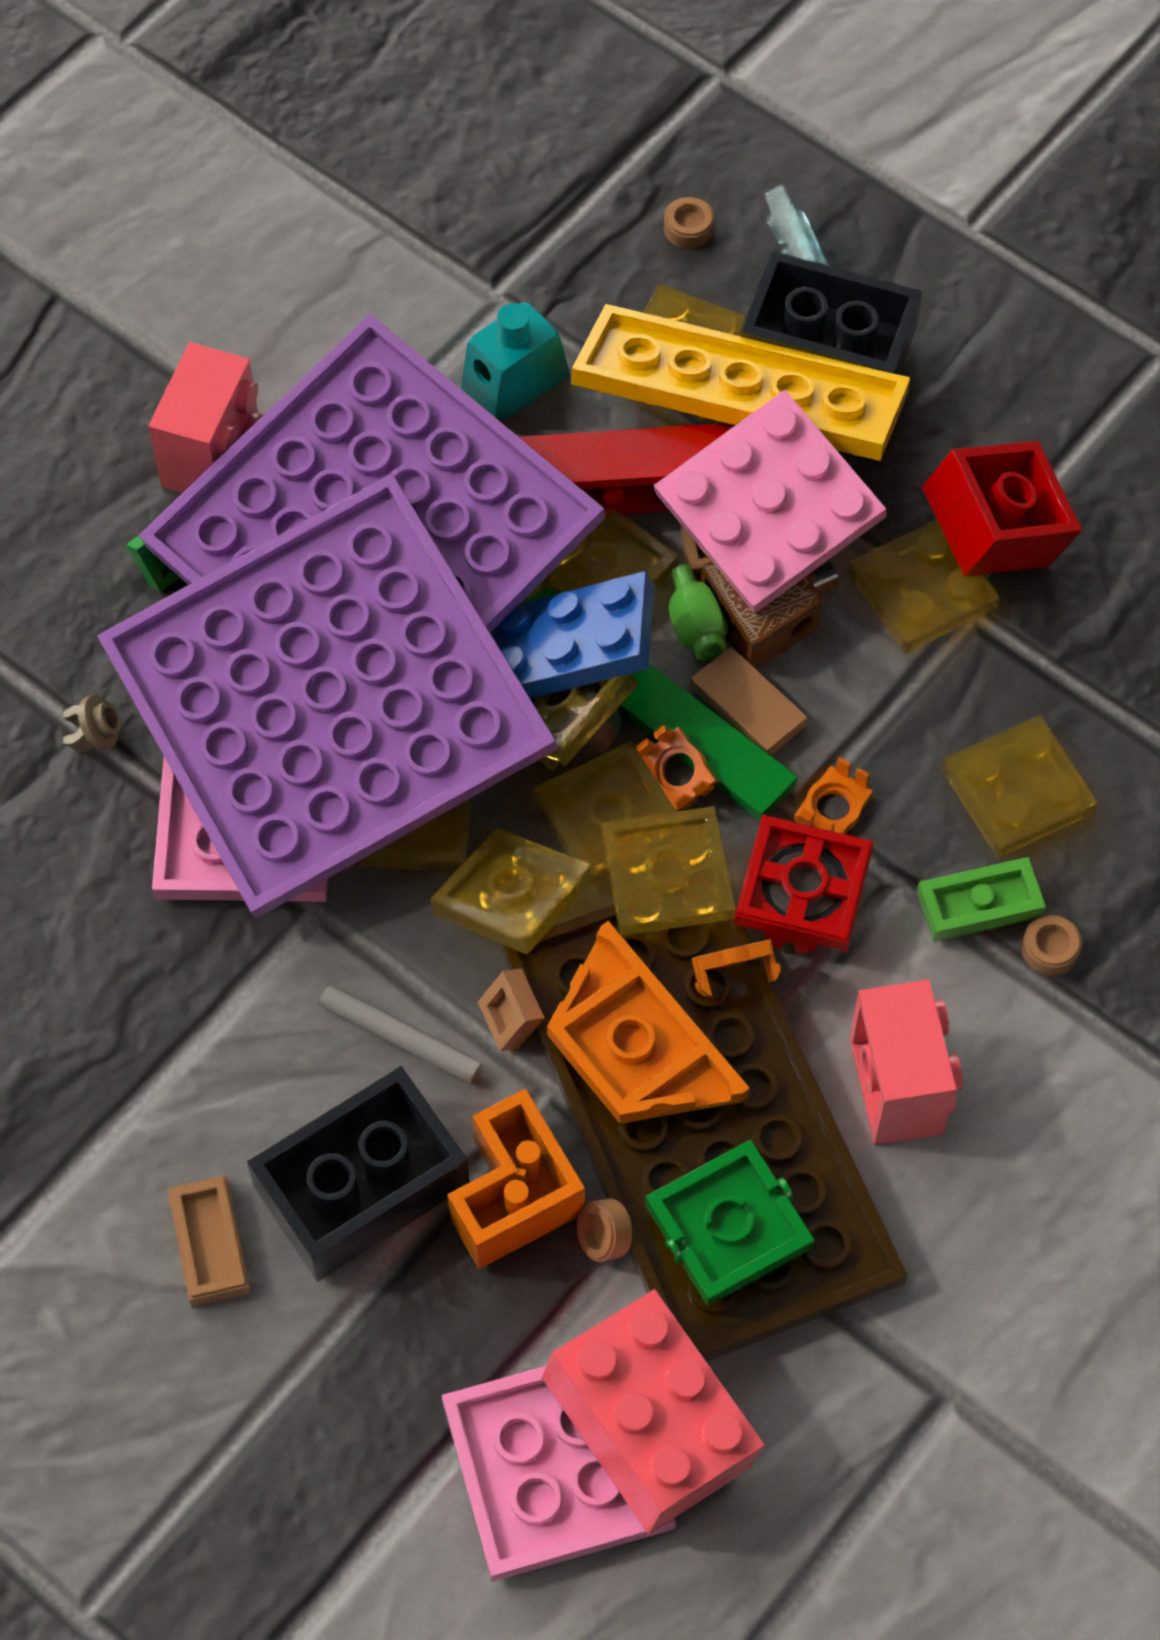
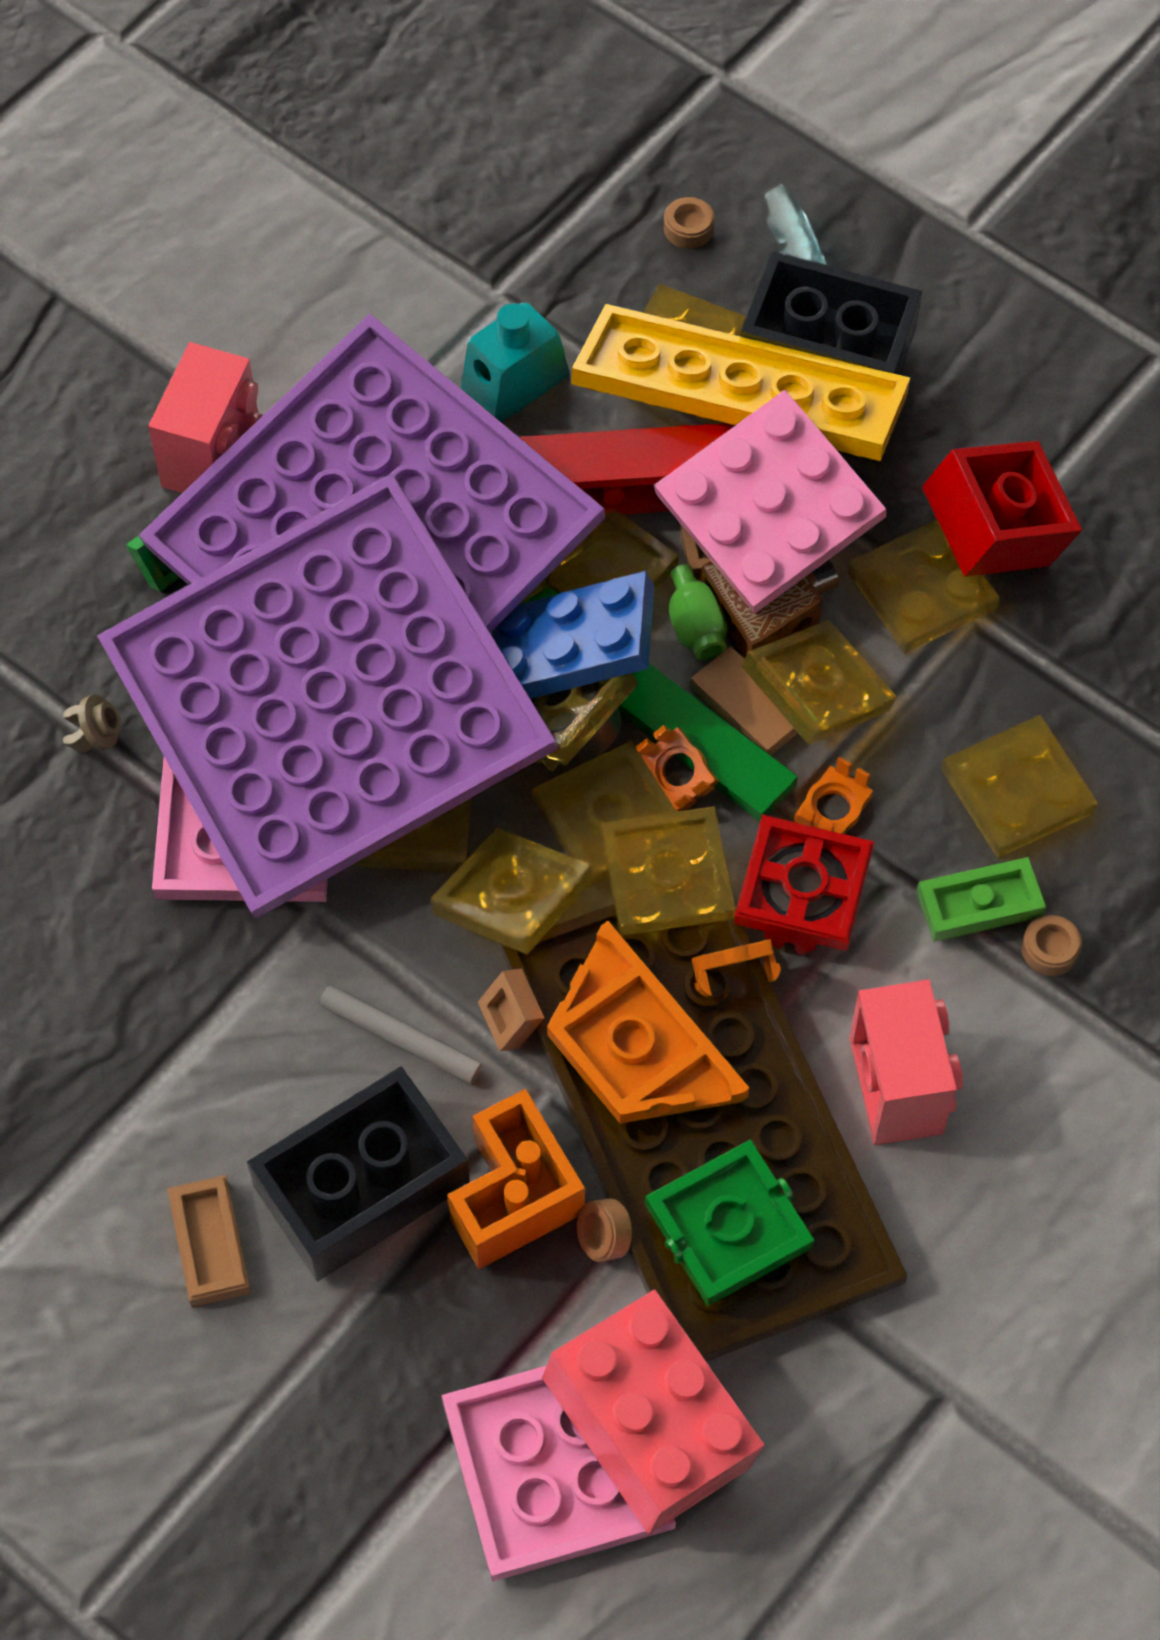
(819, 682): none -> clear yellow plate

